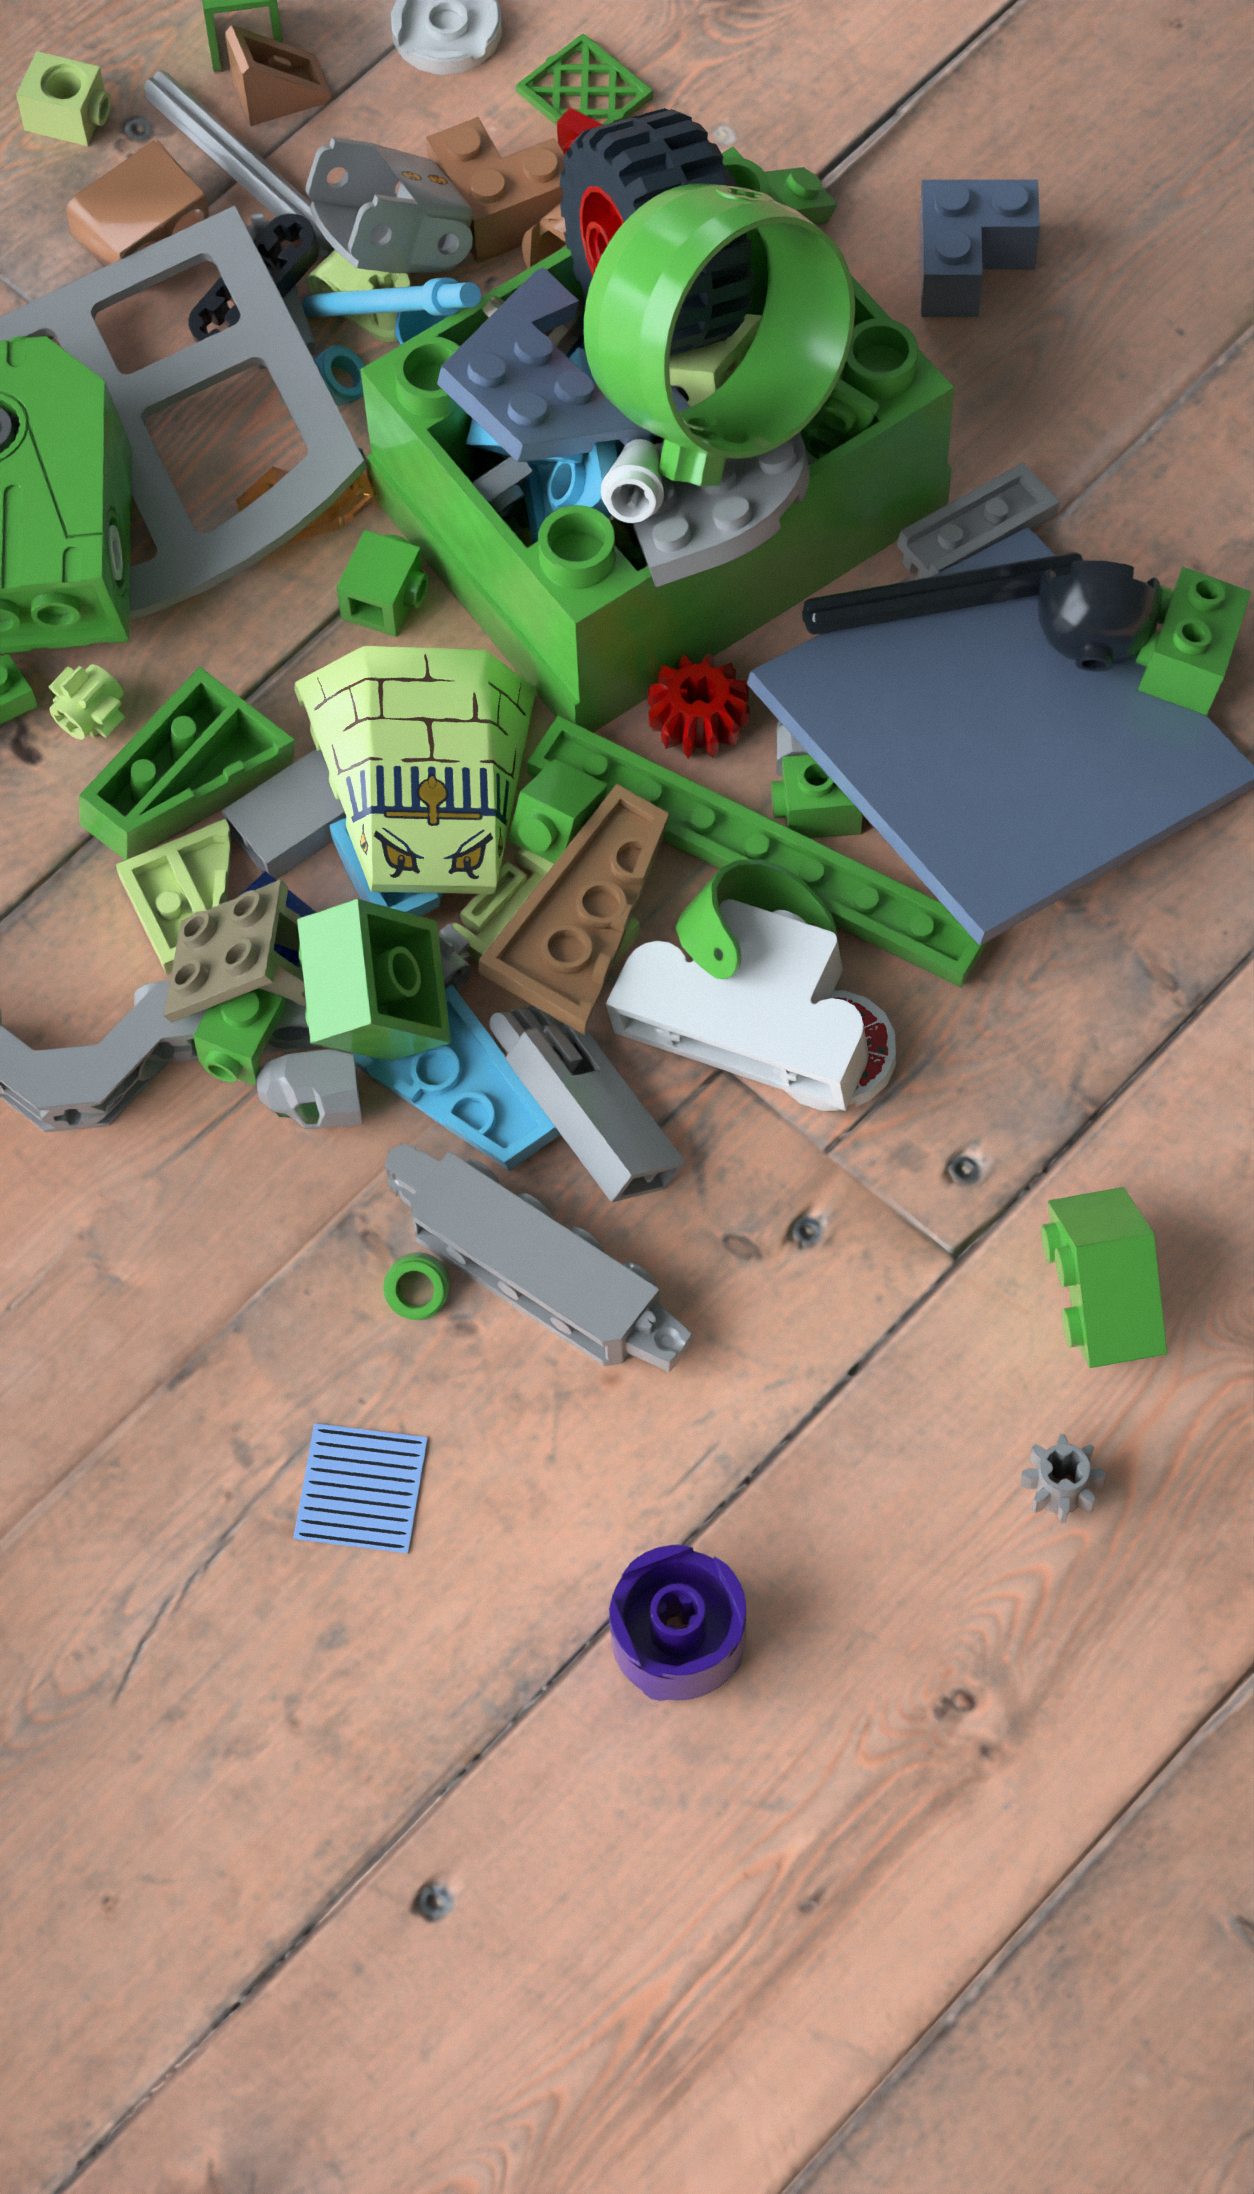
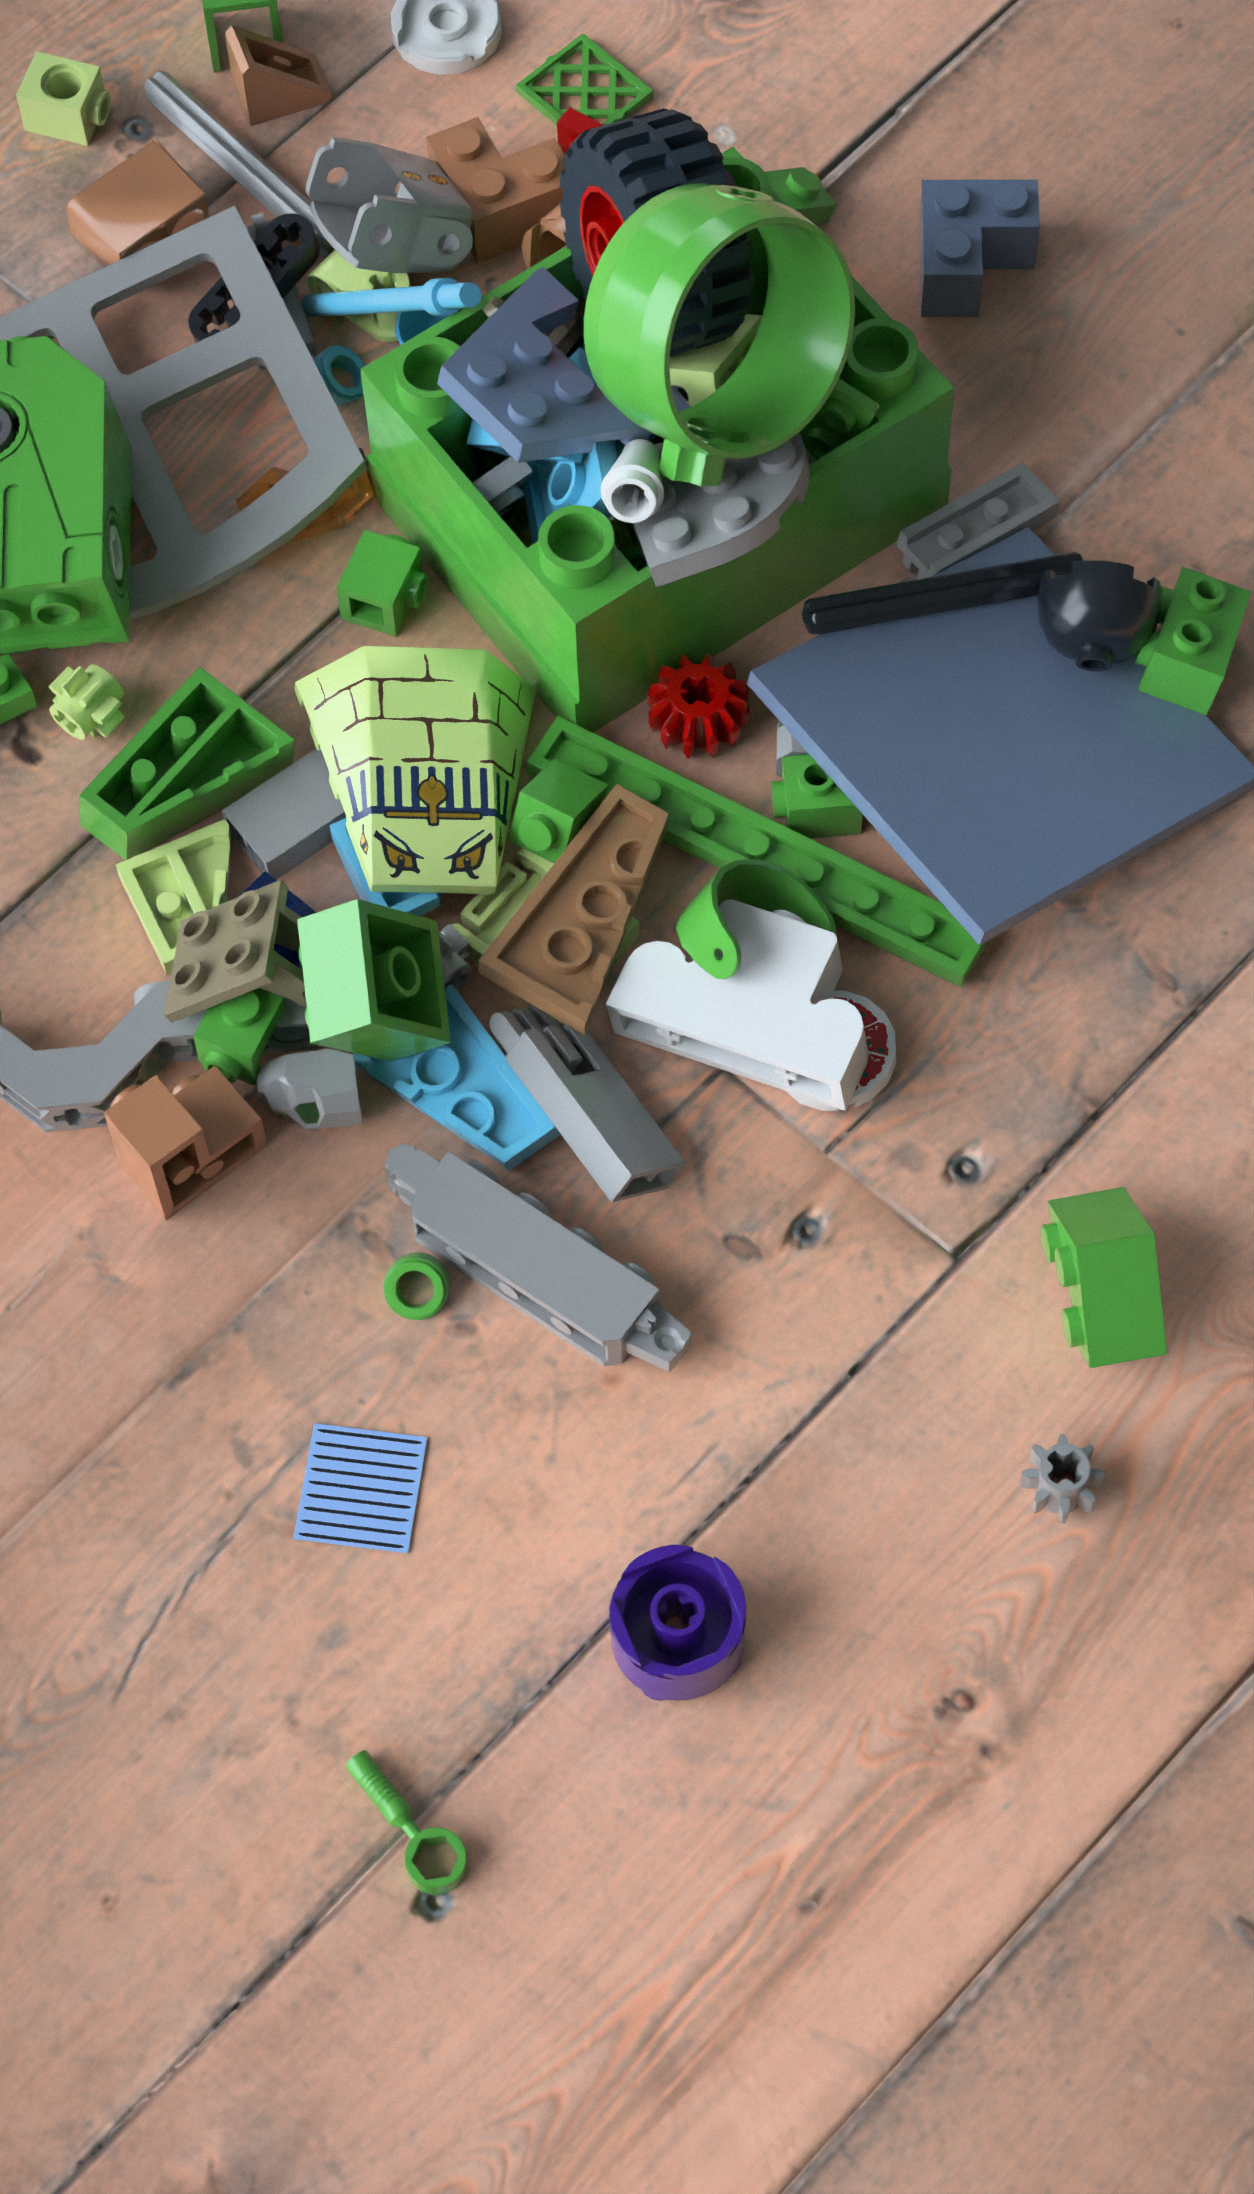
(182, 1139): none -> nougat brick
(399, 1814): none -> bright green piece

